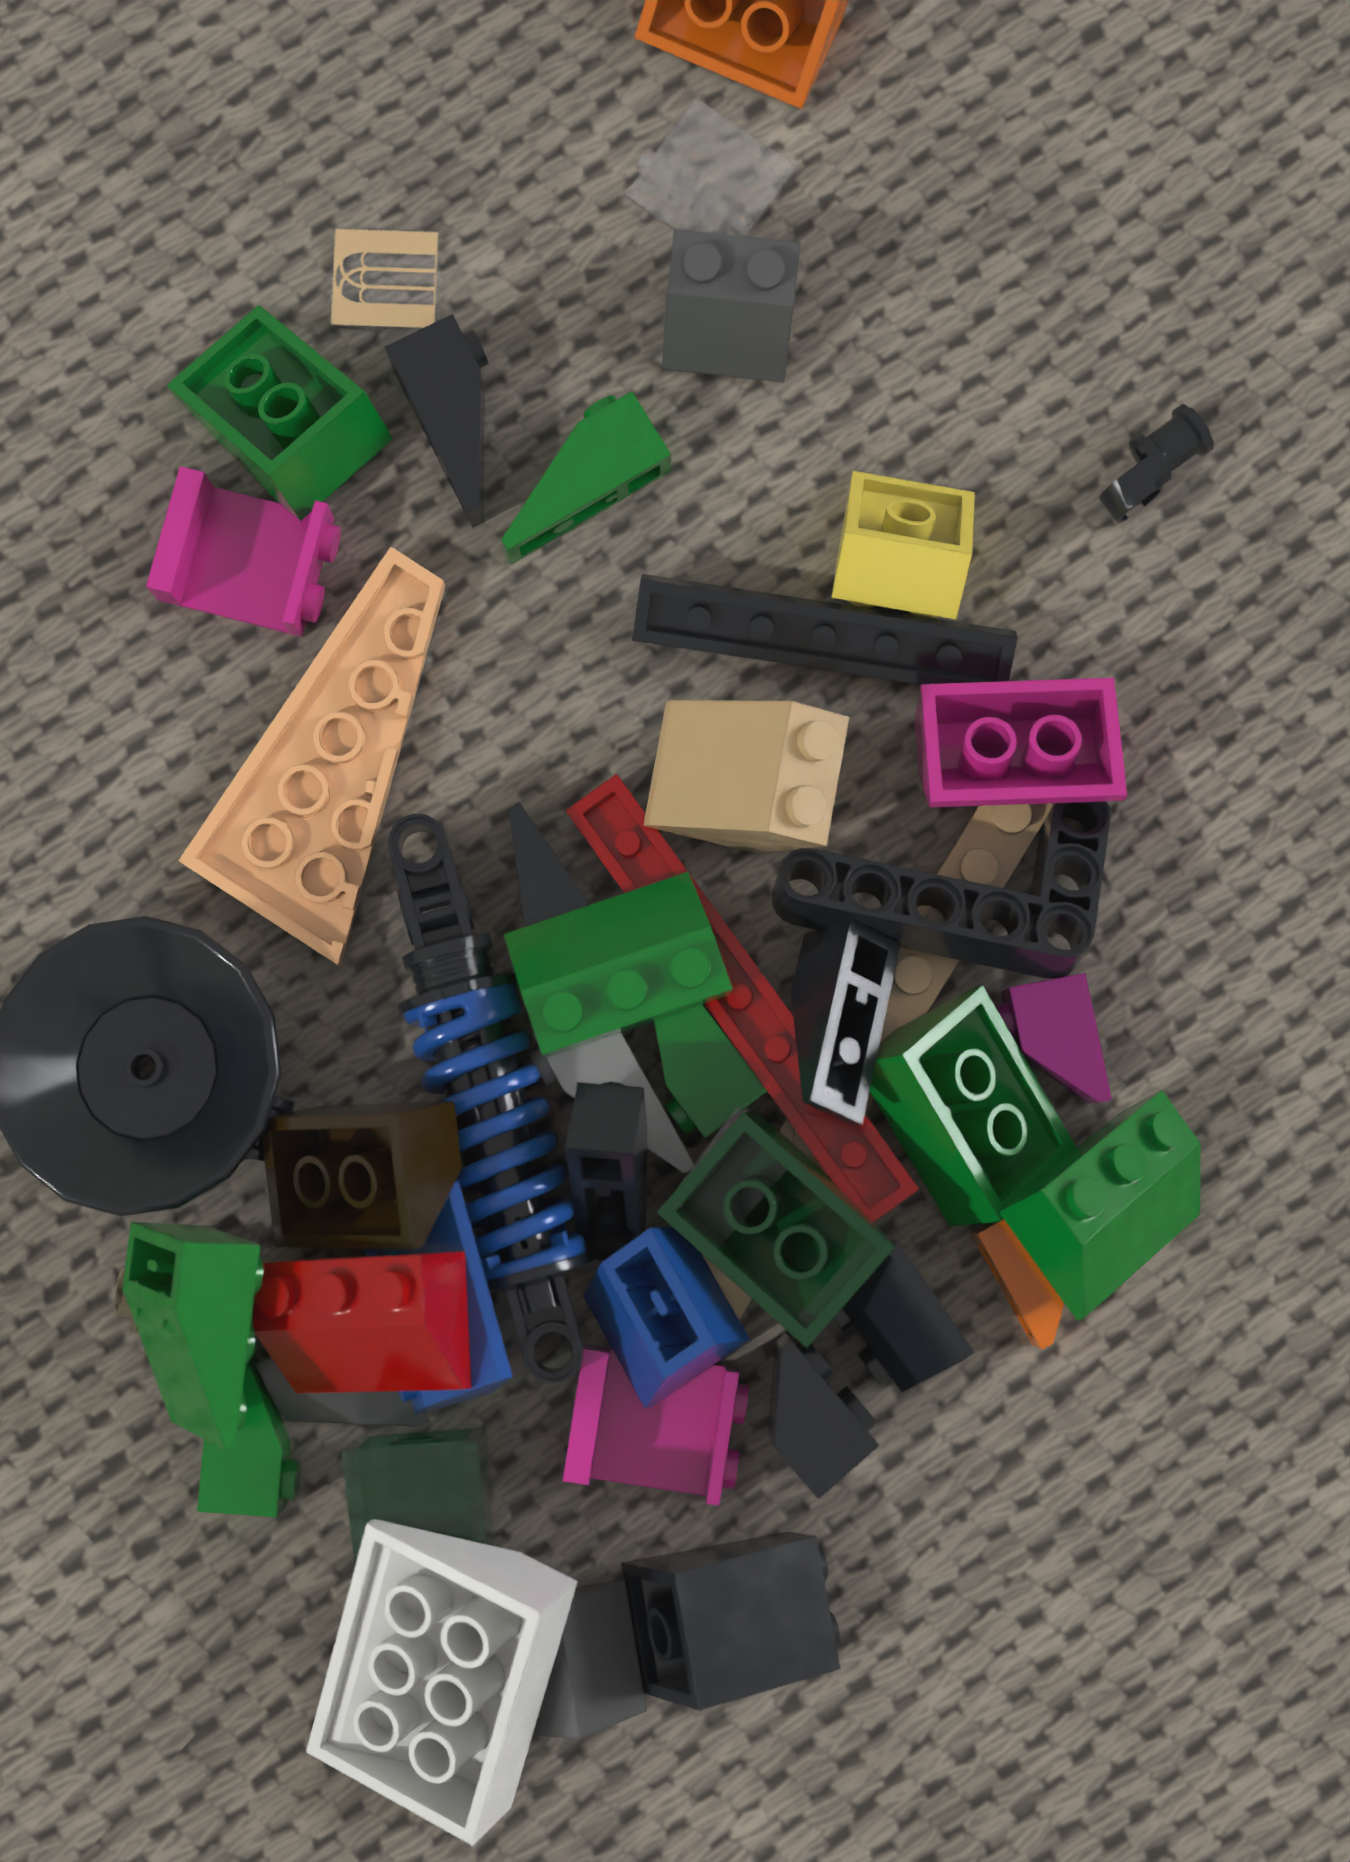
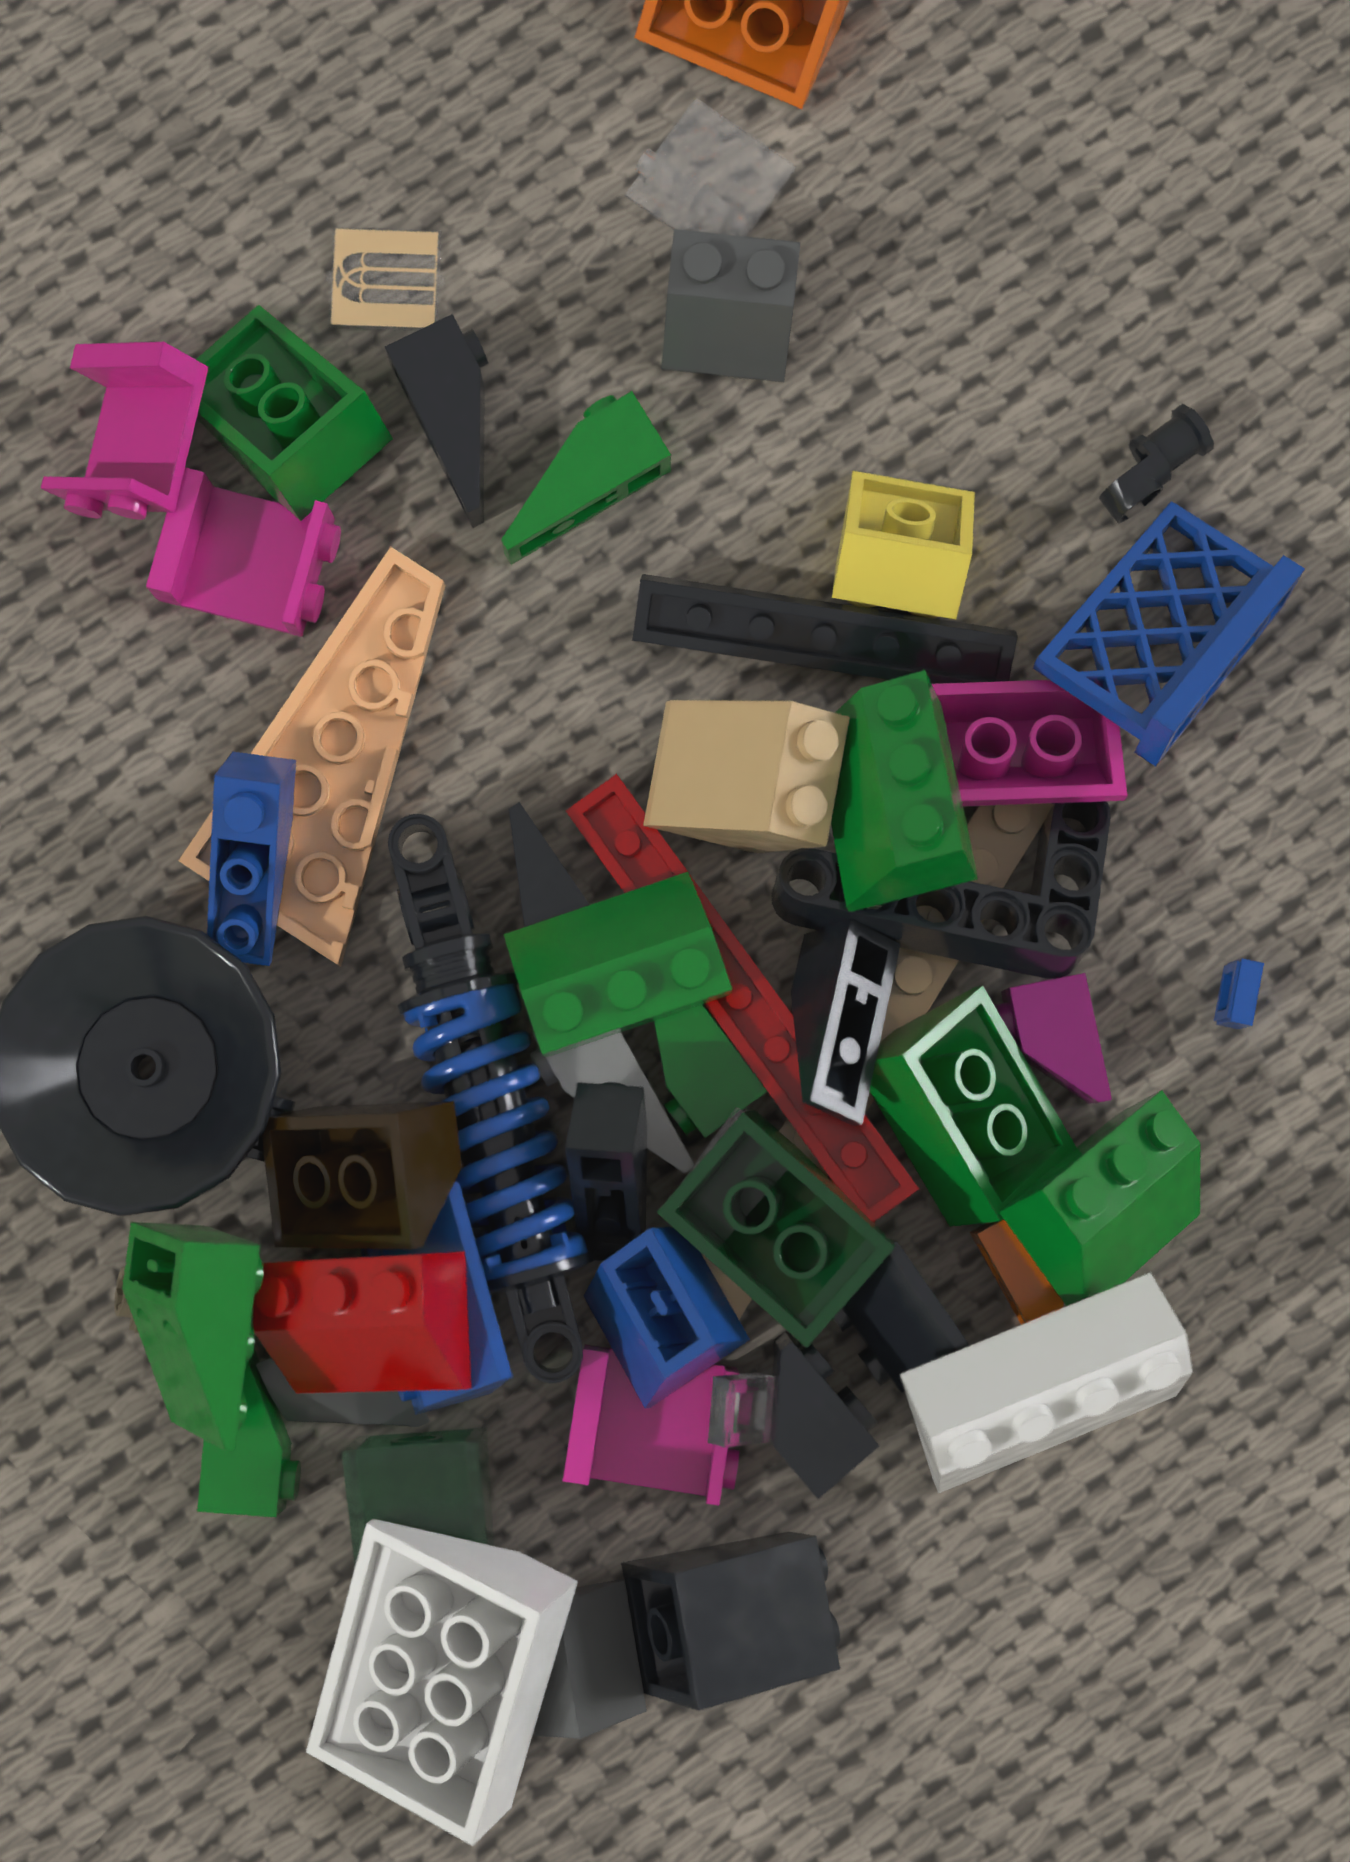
(140, 430): none -> dark pink panel
(249, 853): none -> blue slope
(741, 1409): none -> clear tile
(898, 797): none -> green slope
(1047, 1381): none -> white slope
(1203, 668): none -> blue fence
(1238, 993): none -> blue tile

